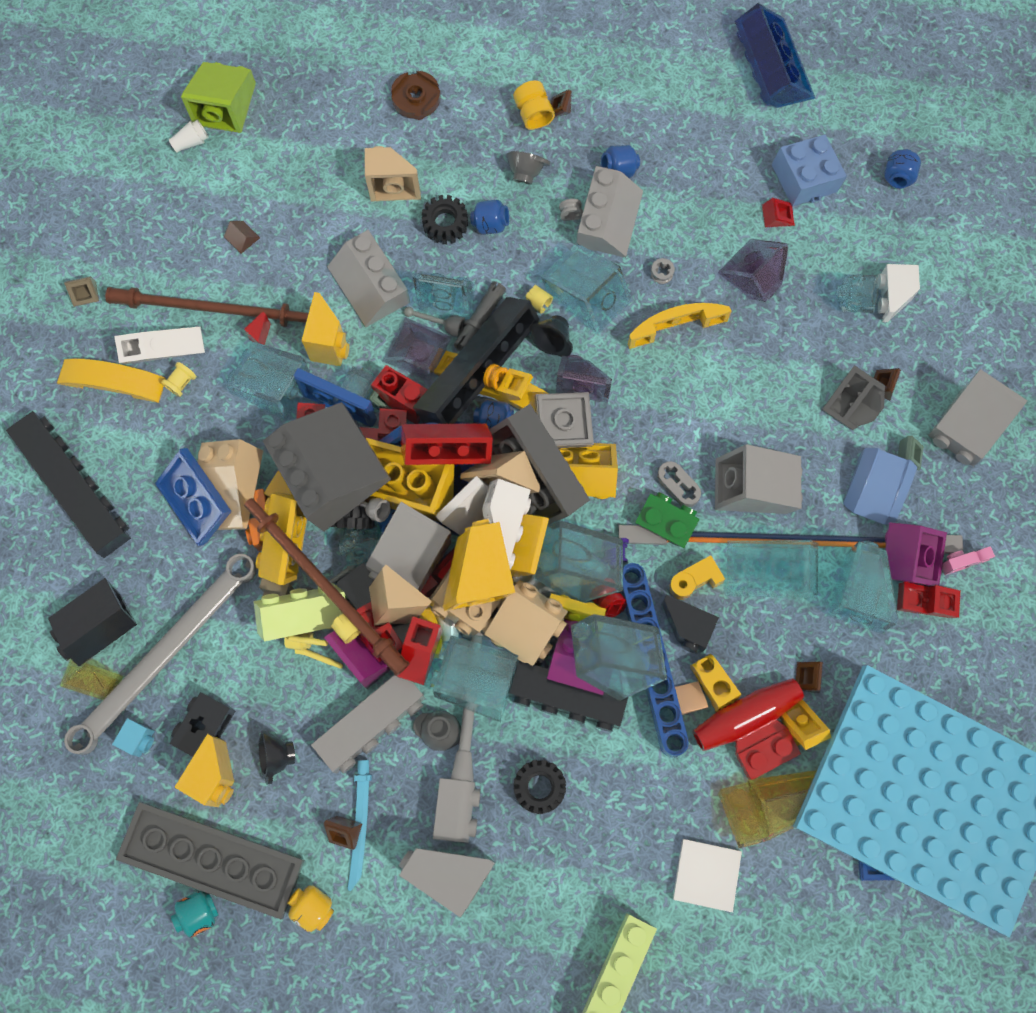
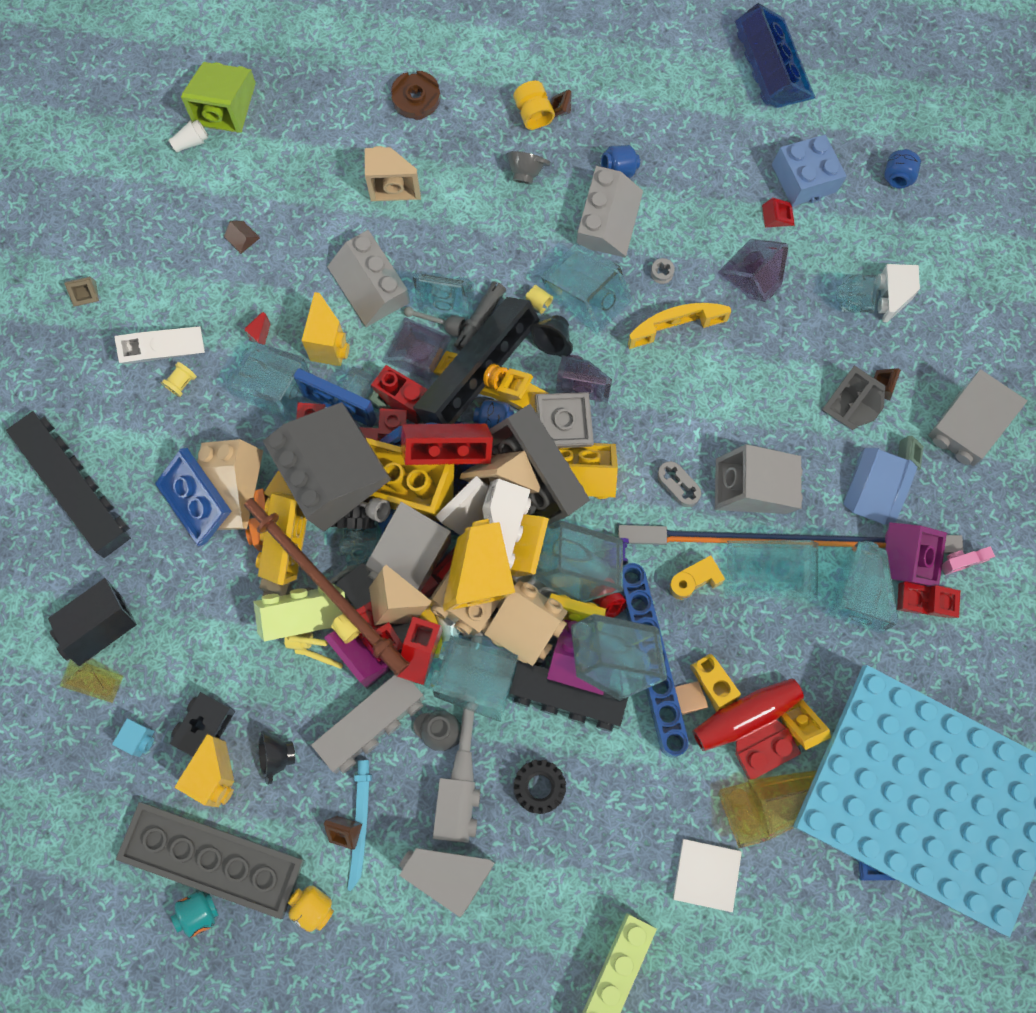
(112, 378): yellow slope -> none
(135, 298): copper bar -> none
(160, 655): light grey piece -> none
(444, 206): black tyre -> none
(490, 217): blue head -> none
(570, 209): light grey bush -> none
(668, 520): green bracket -> none
(689, 624): black slope -> none
(809, 676): reddish brown slope -> none

